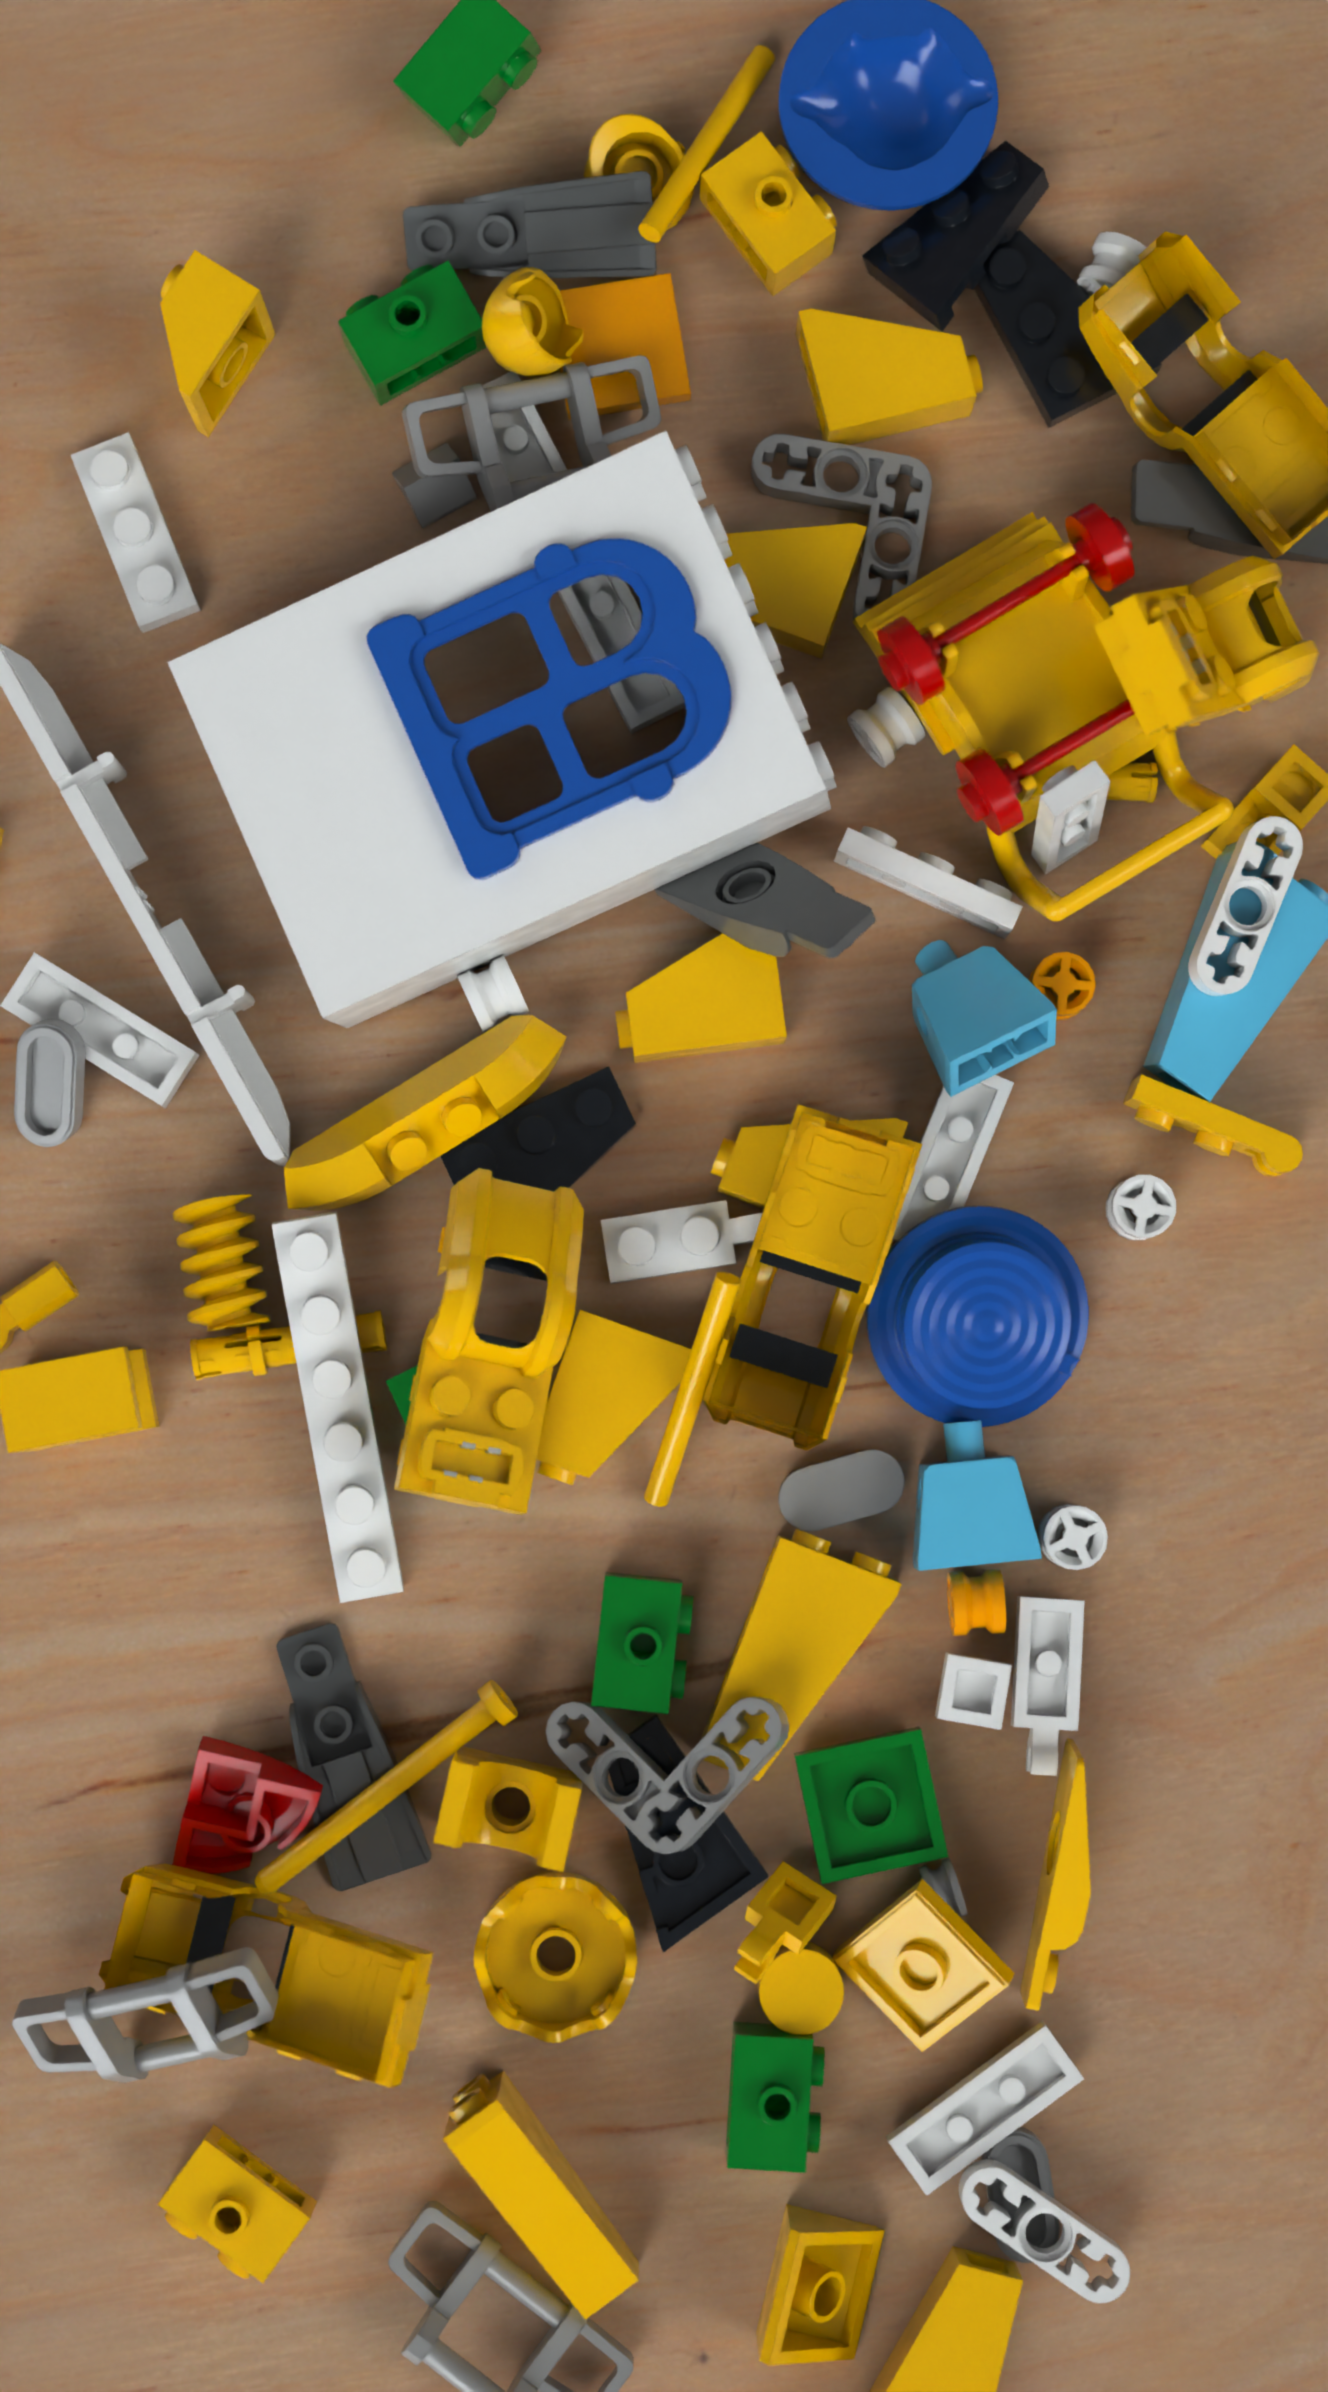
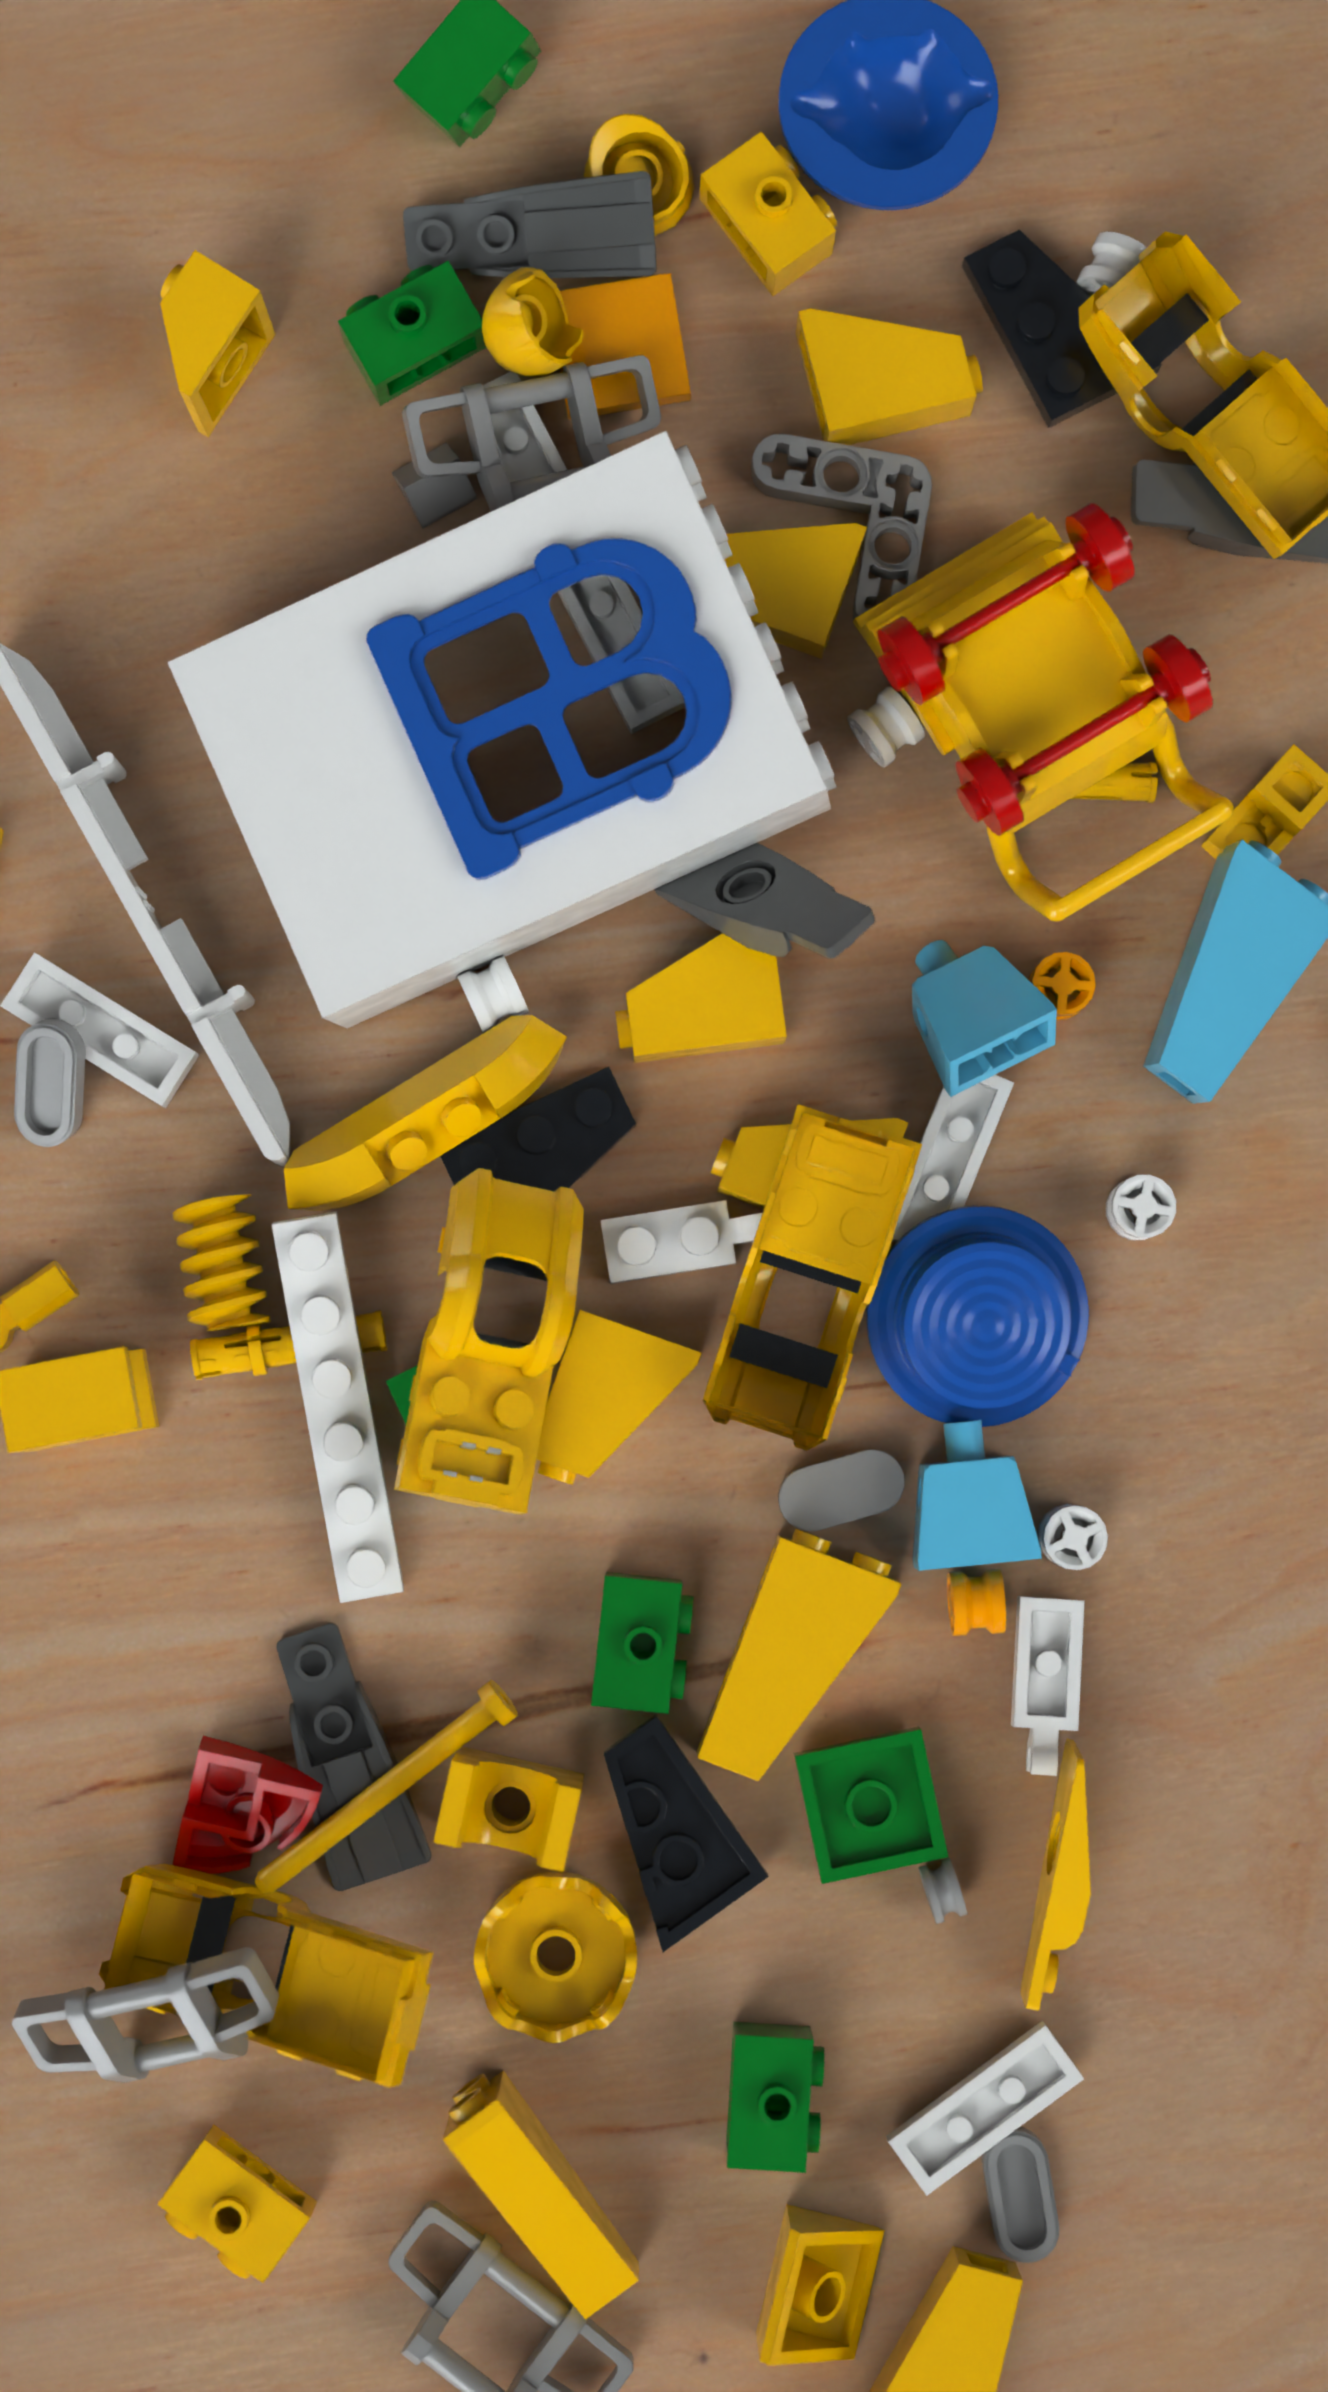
(135, 532): white plate -> none
(655, 1787): light grey beam -> none
(692, 1388): yellow bar -> none
(706, 144): yellow bar -> none
(785, 1913): yellow plate -> none
(801, 1990): yellow piece -> none
(923, 1965): yellow tile -> none
(928, 880): white plate -> none
(949, 239): black wing -> none
(973, 1690): white tile -> none
(1069, 814): white plate -> none
(1093, 2243): white beam -> none
(1207, 646): yellow piece -> none
(1214, 1126): yellow plate -> none
(1246, 856): white beam -> none

